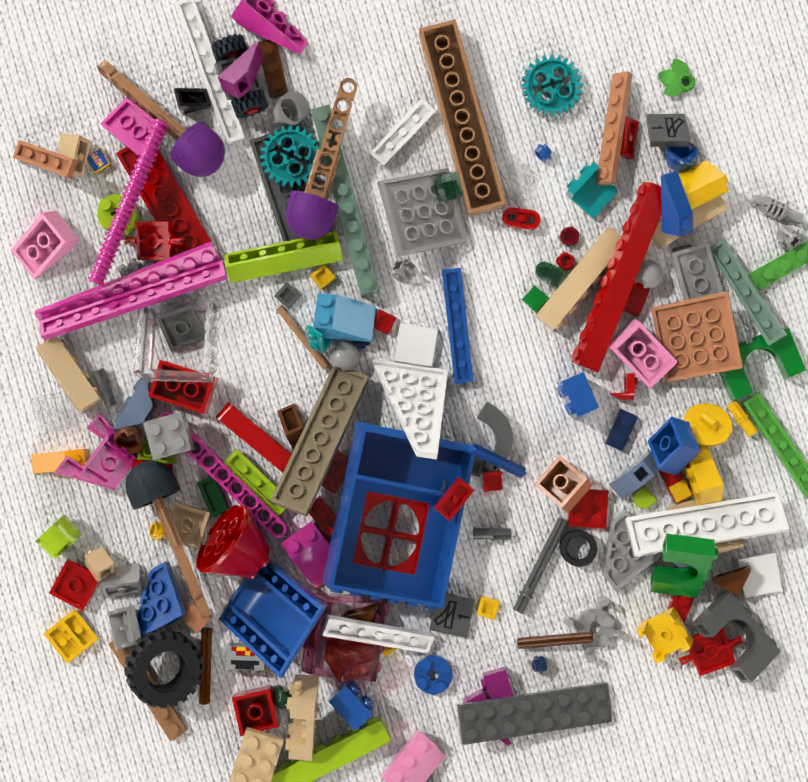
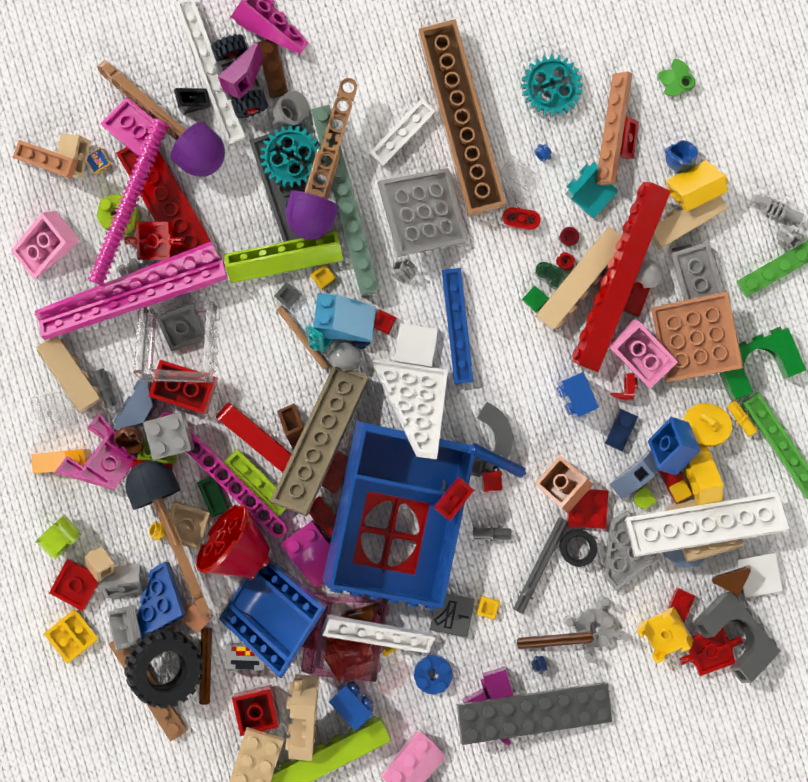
(280, 697): clear green hair -> none
(448, 187): clear green panel -> none
(667, 130): dark grey tile -> none
(676, 210): blue slope -> none
(687, 550): green arch -> none
(747, 292): sand green plate -> none

